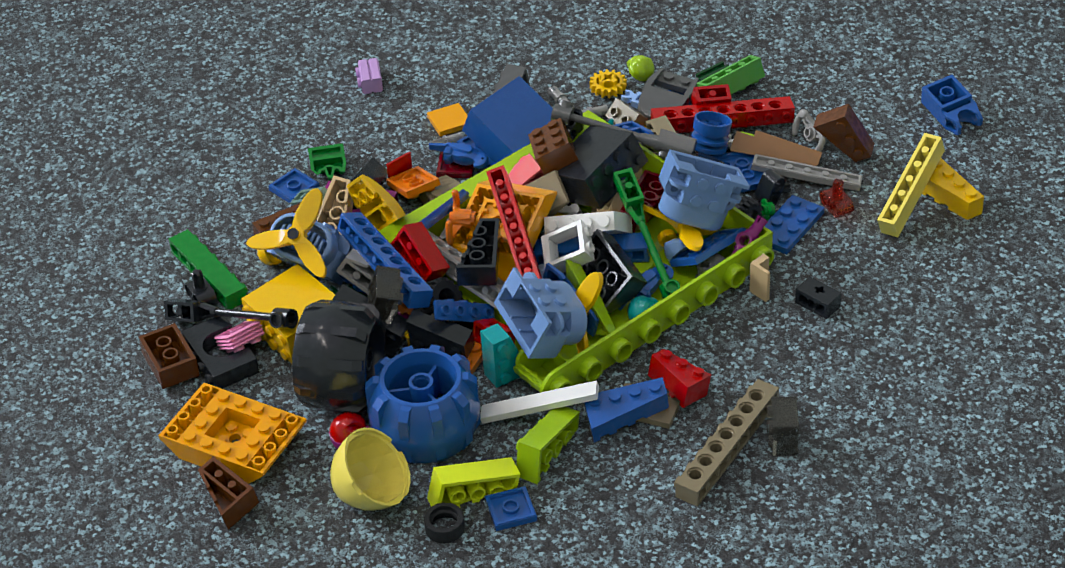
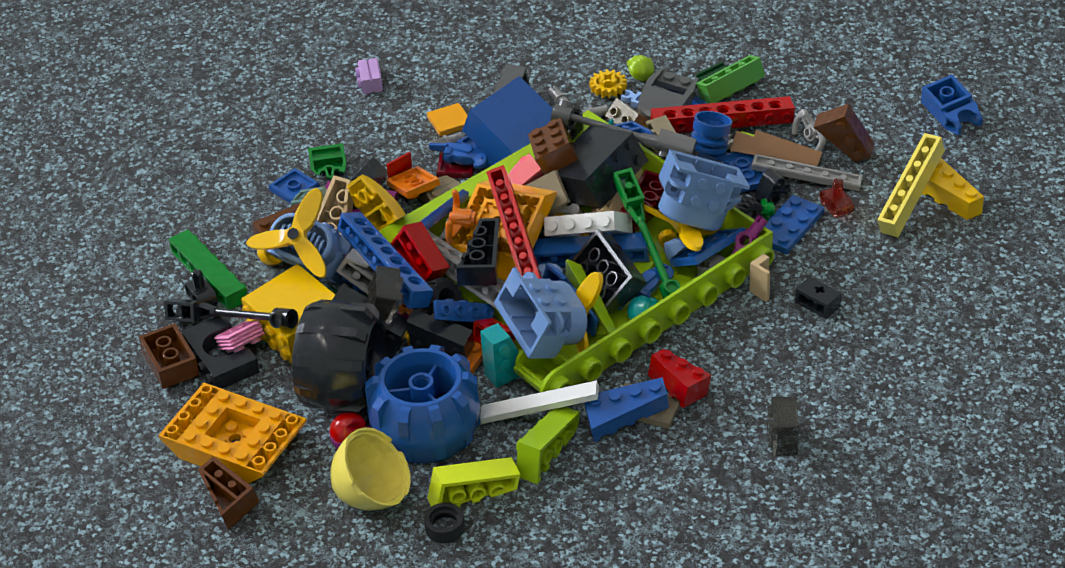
(510, 508): blue tile -> none
(551, 240): white window -> none
(711, 94): red brick -> none
(725, 443): dark tan brick -> none

